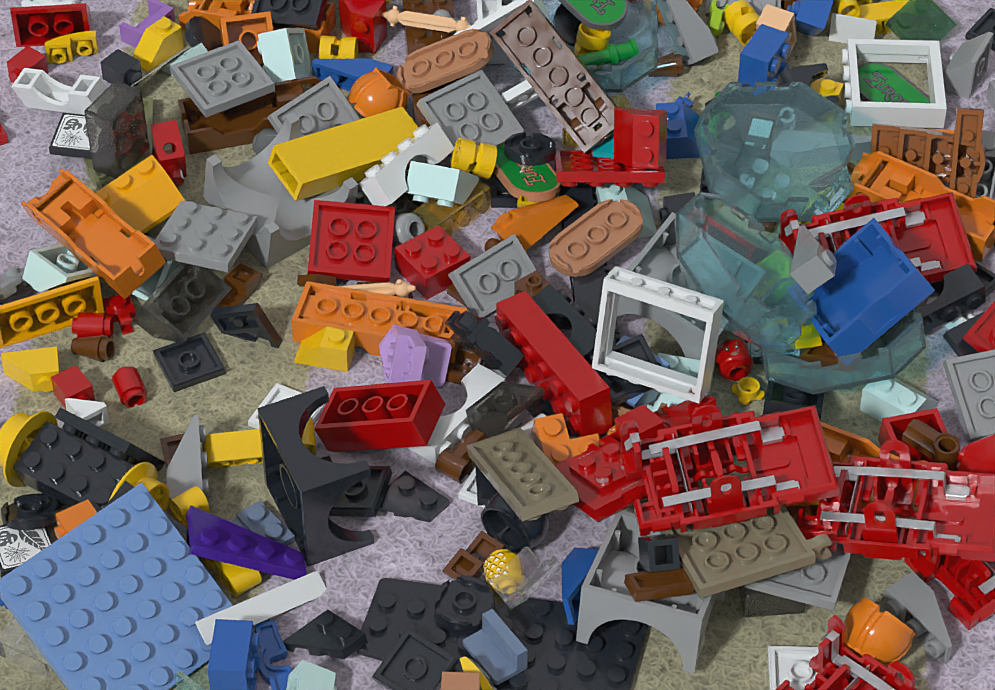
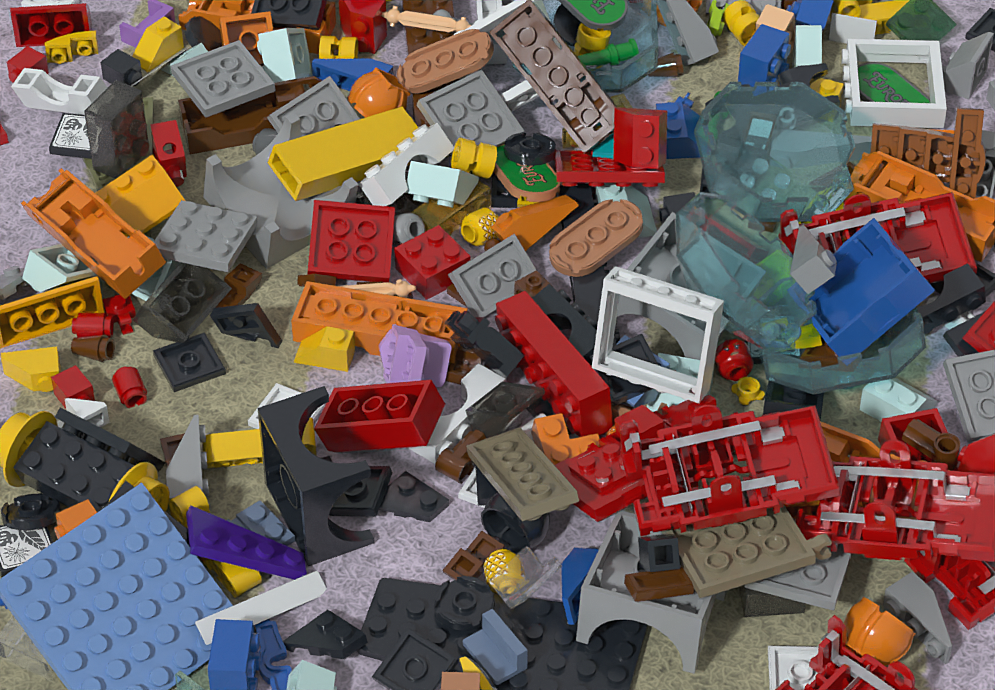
(477, 226): none -> yellow head
(807, 45): none -> light aqua slope

